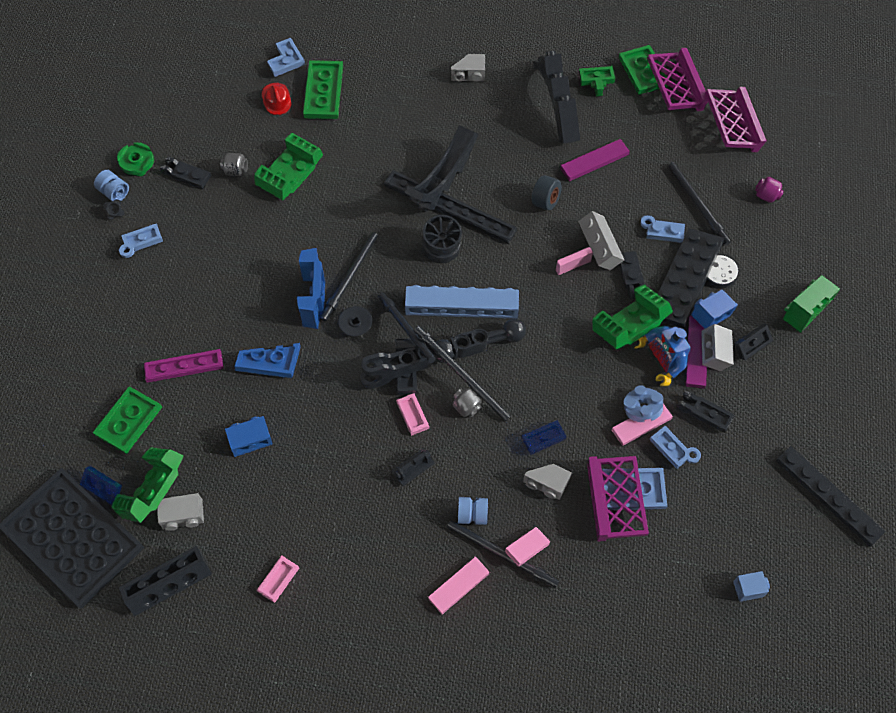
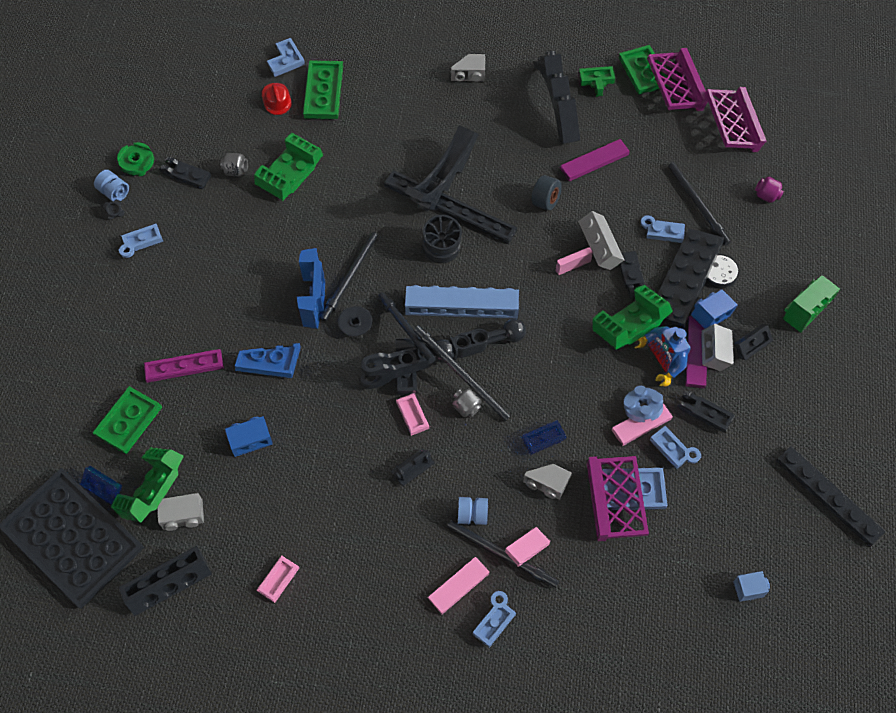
(495, 620): none -> medium blue hinge

